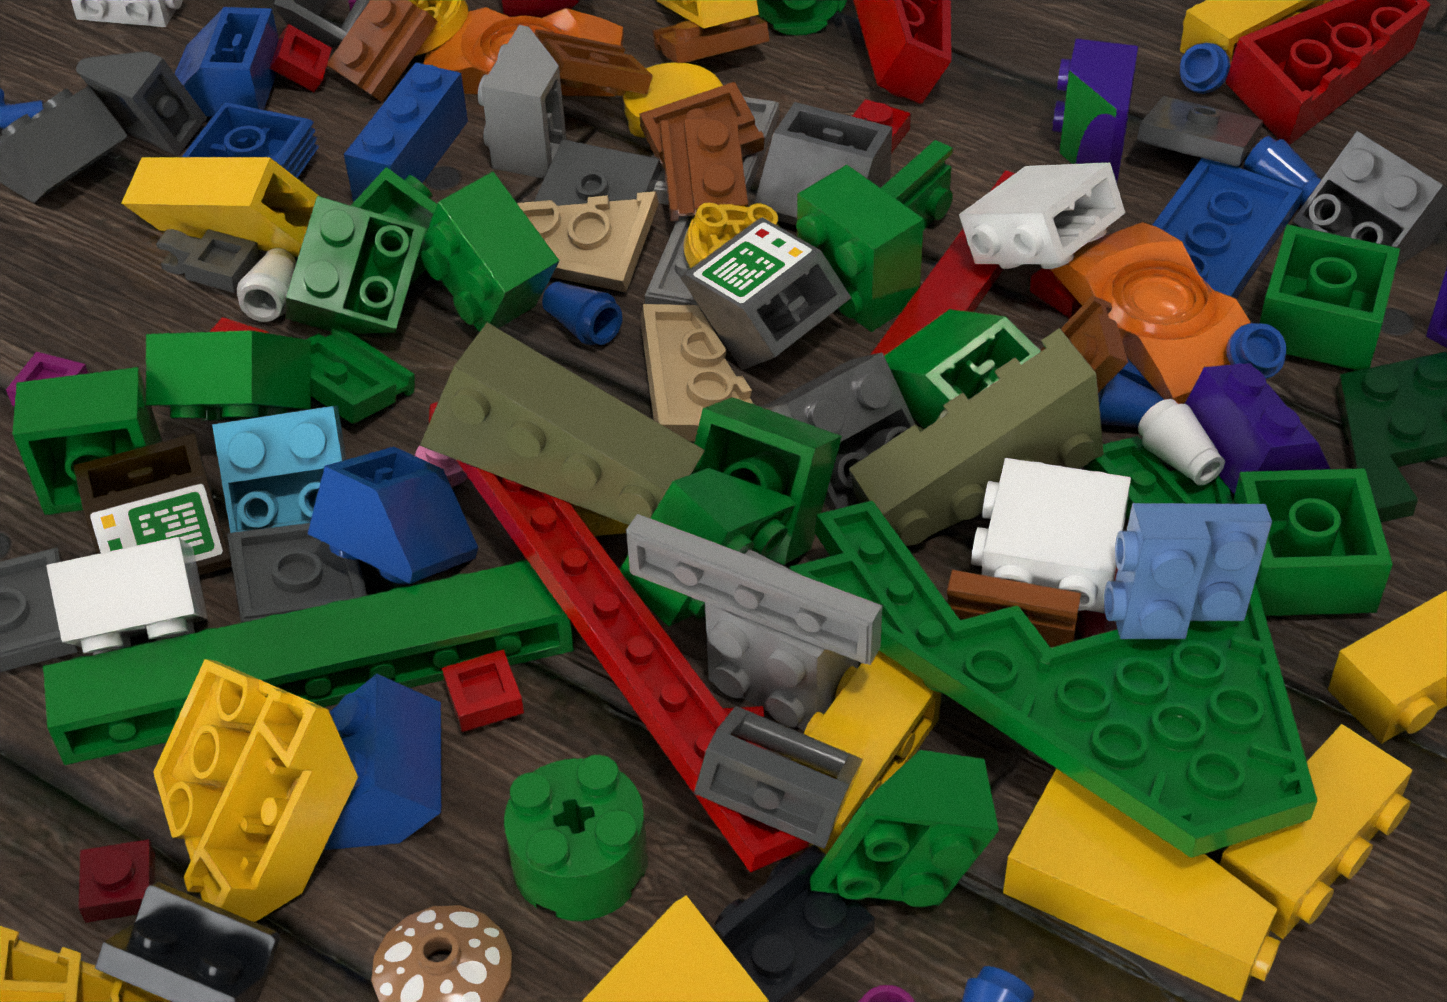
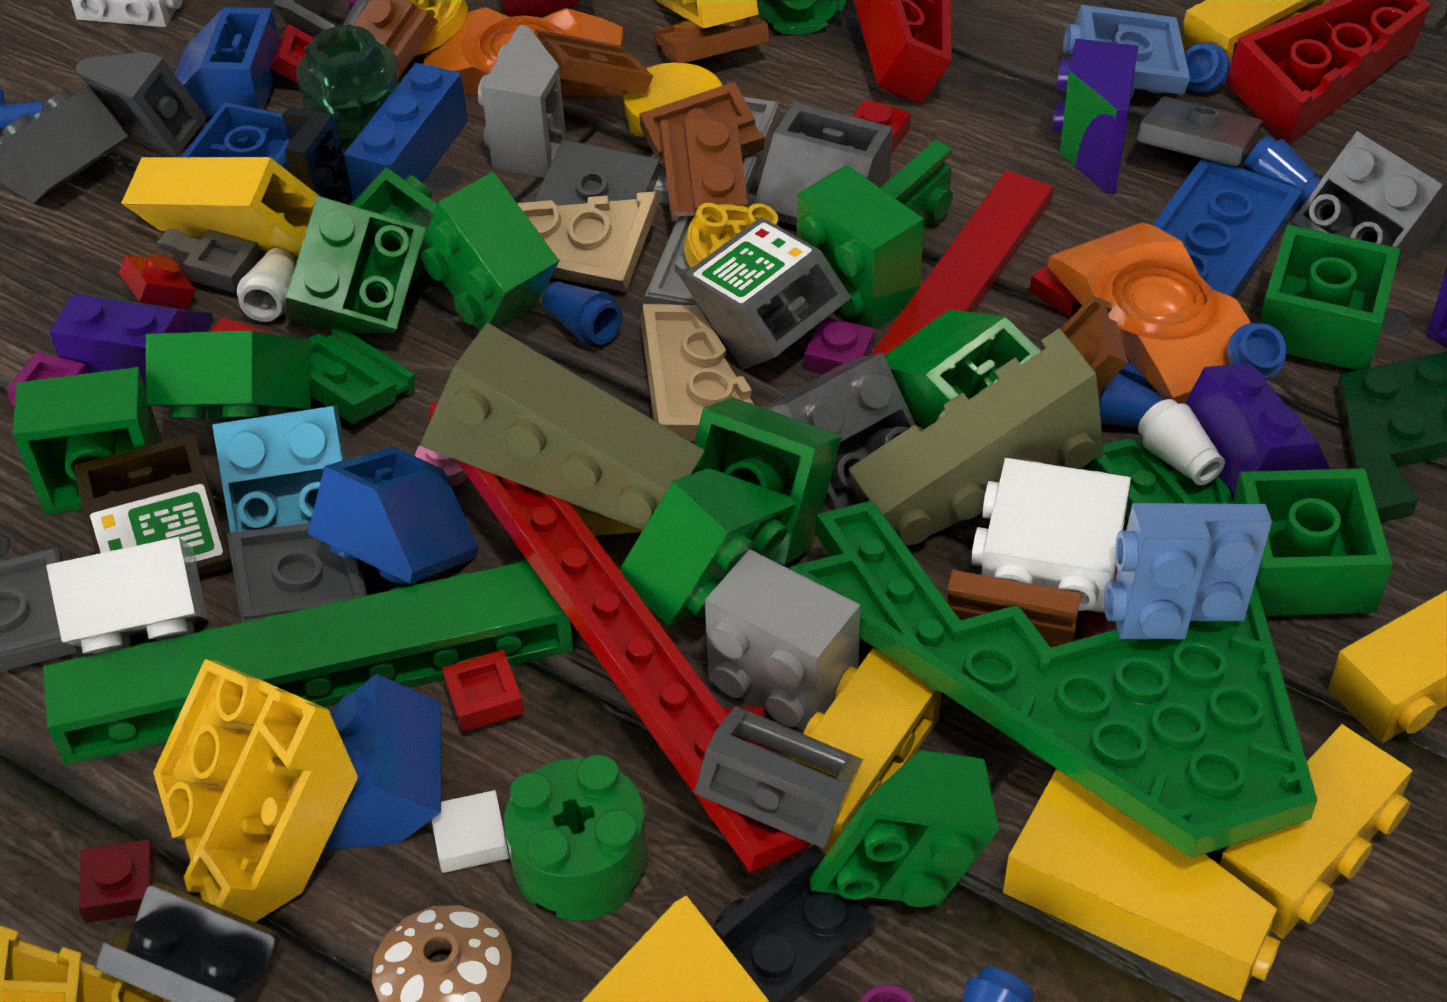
(112, 331): none -> dark purple slope
(157, 280): none -> red plate
(316, 153): none -> black bracket
(348, 77): none -> clear green piece
(469, 832): none -> white tile
(755, 589): light grey tile -> none
(837, 343): none -> magenta plate
(1042, 215): white brick -> none
(1160, 54): none -> medium blue plate

